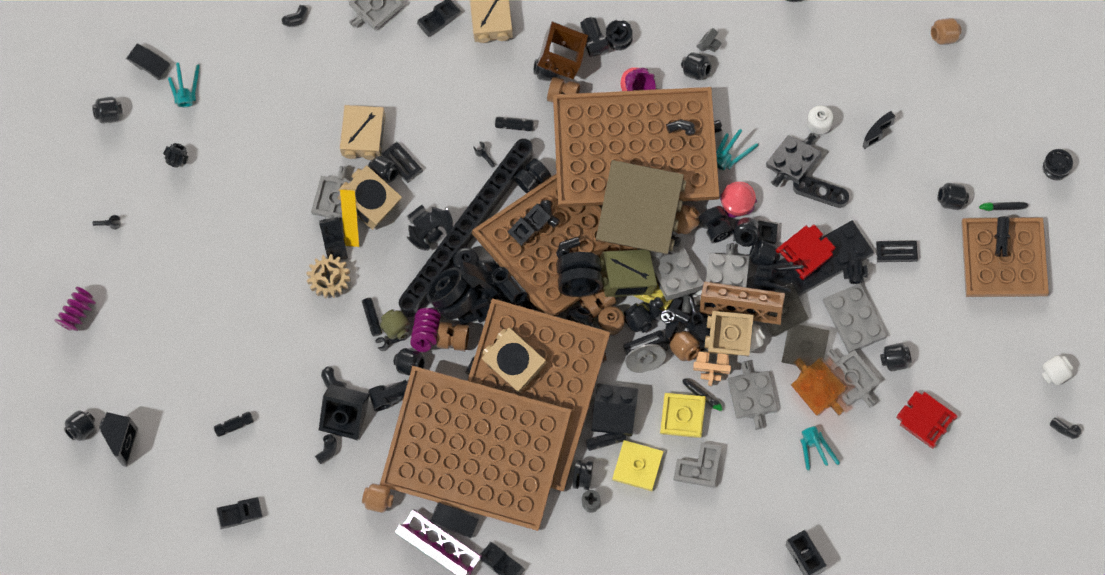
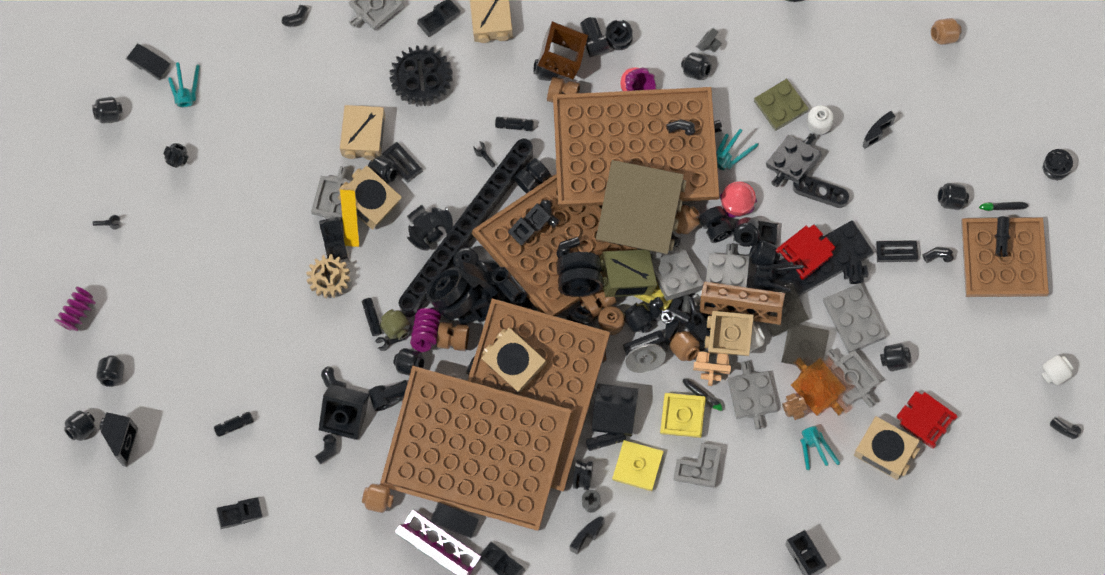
(110, 371): none -> black head
(402, 78): none -> black gear
(590, 530): none -> black slope
(781, 104): none -> olive plate
(794, 406): none -> medium nougat gear
(887, 448): none -> tan brick
(945, 253): none -> black arm

